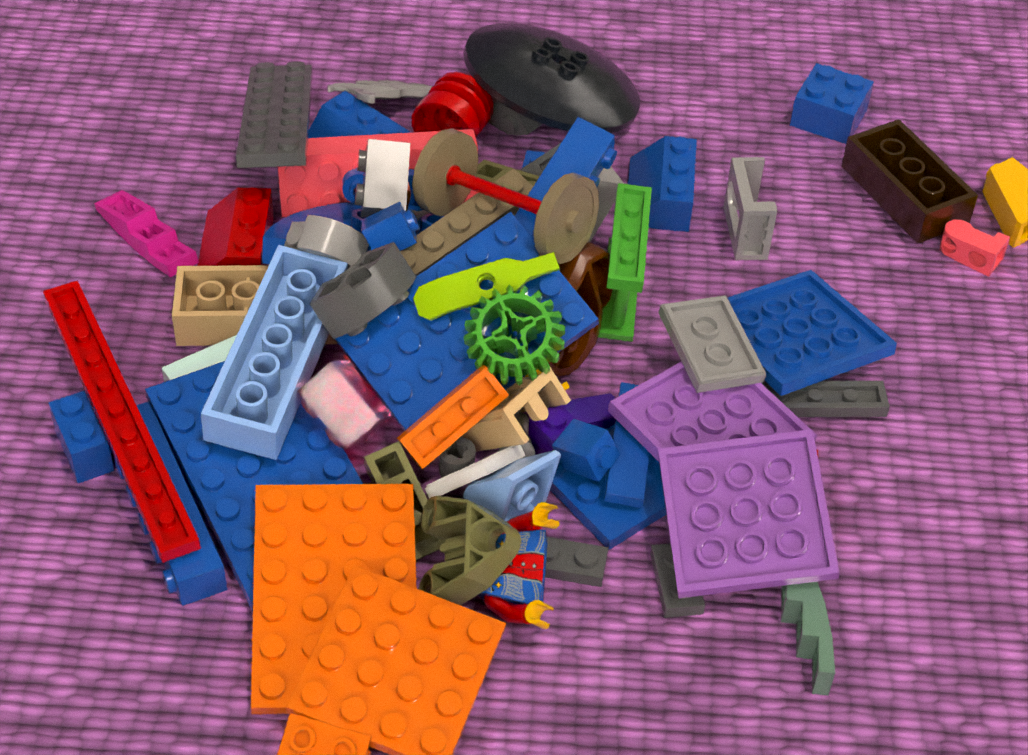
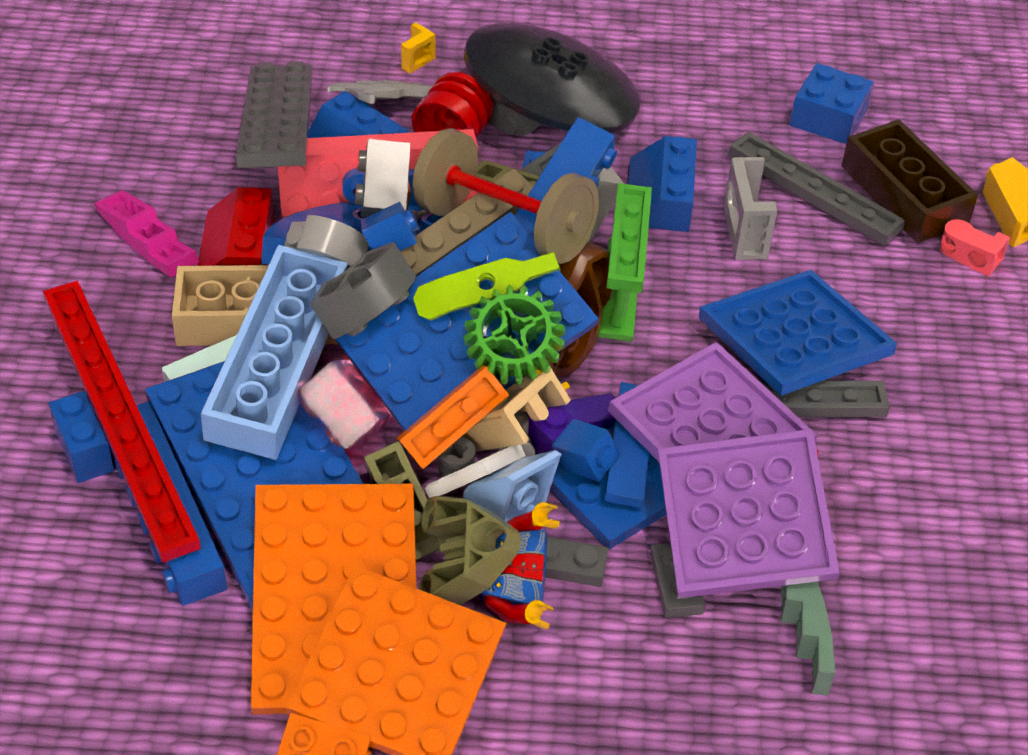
(419, 49): none -> yellow bracket
(711, 344): light grey tile -> none
(820, 189): none -> dark grey plate

